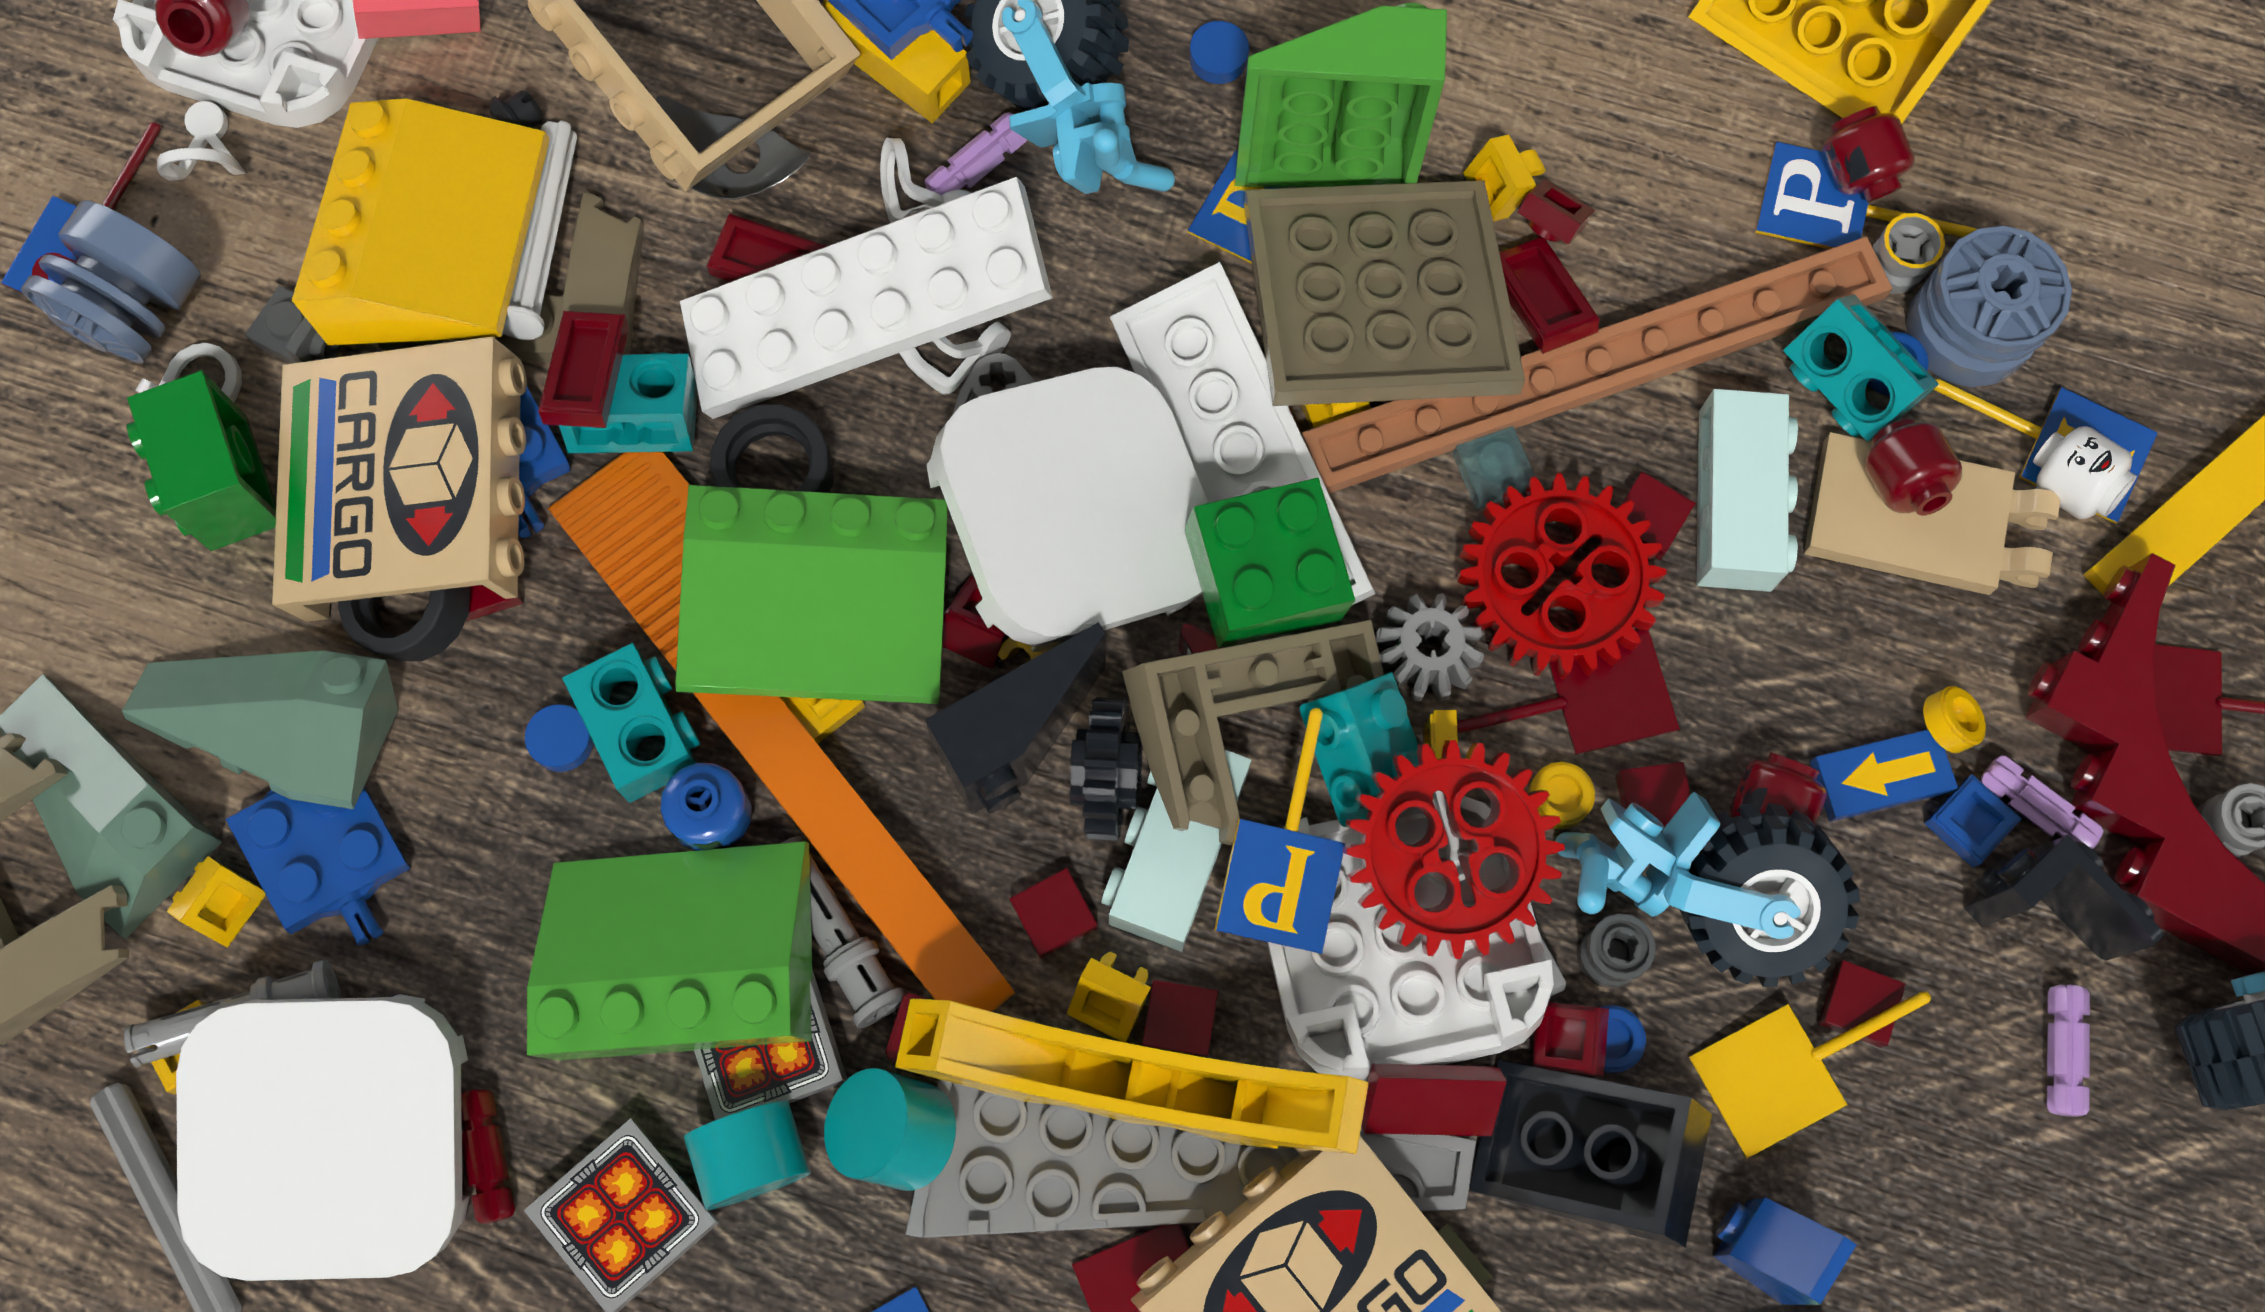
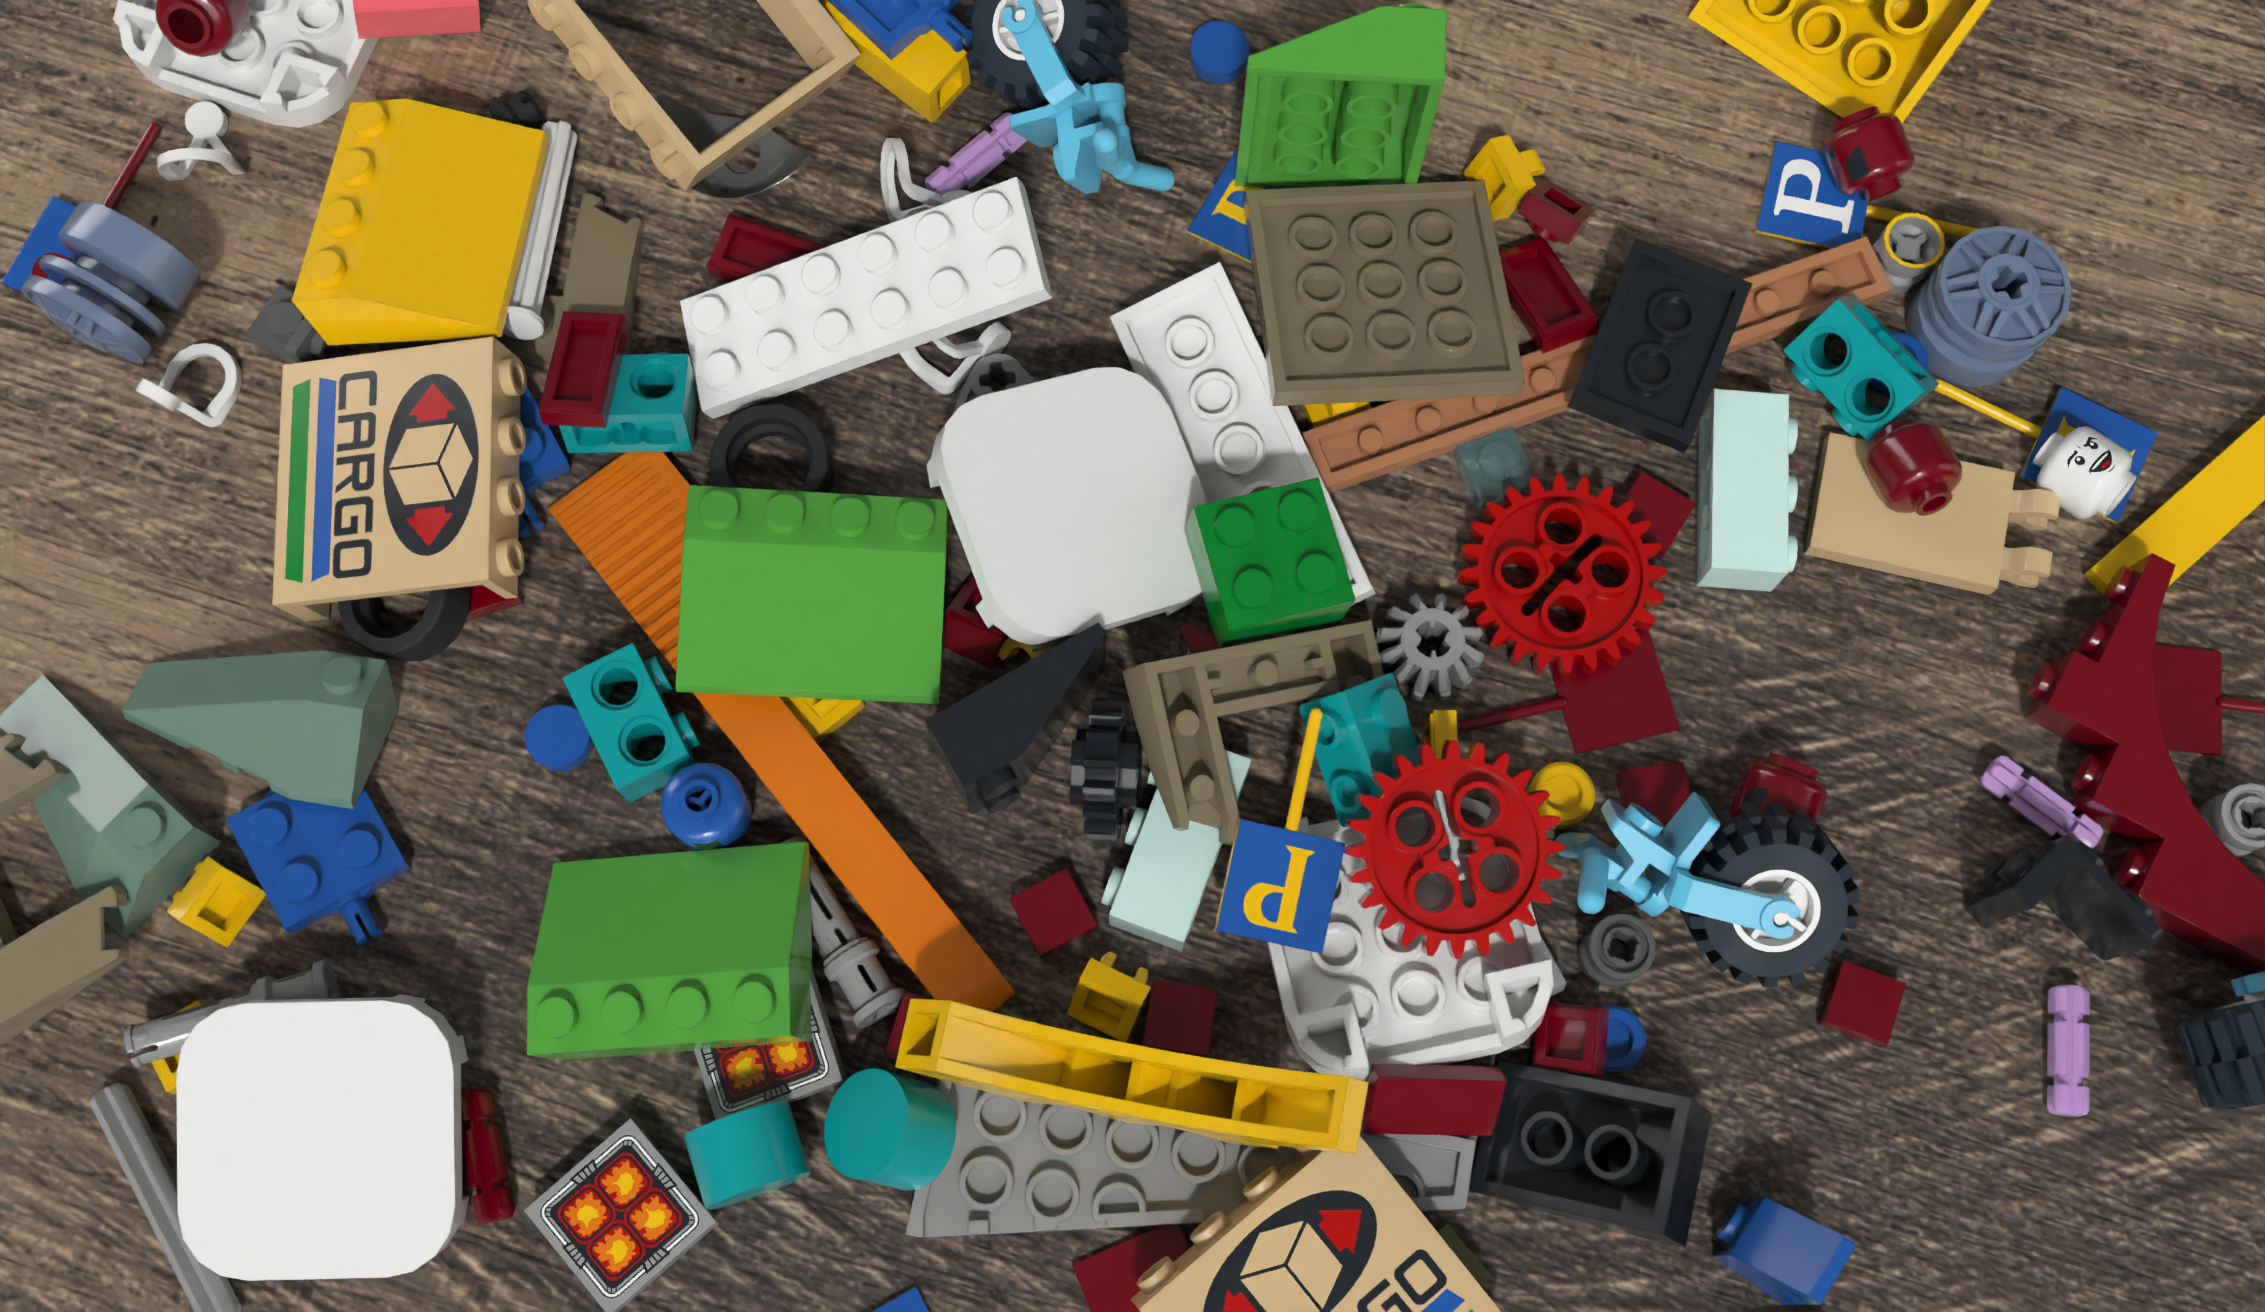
(201, 461): green brick -> none
(1660, 345): none -> black plate
(1774, 1080): yellow piece -> none
(1883, 775): blue tile -> none
(1954, 719): yellow tile -> none
(1972, 821): blue tile -> none

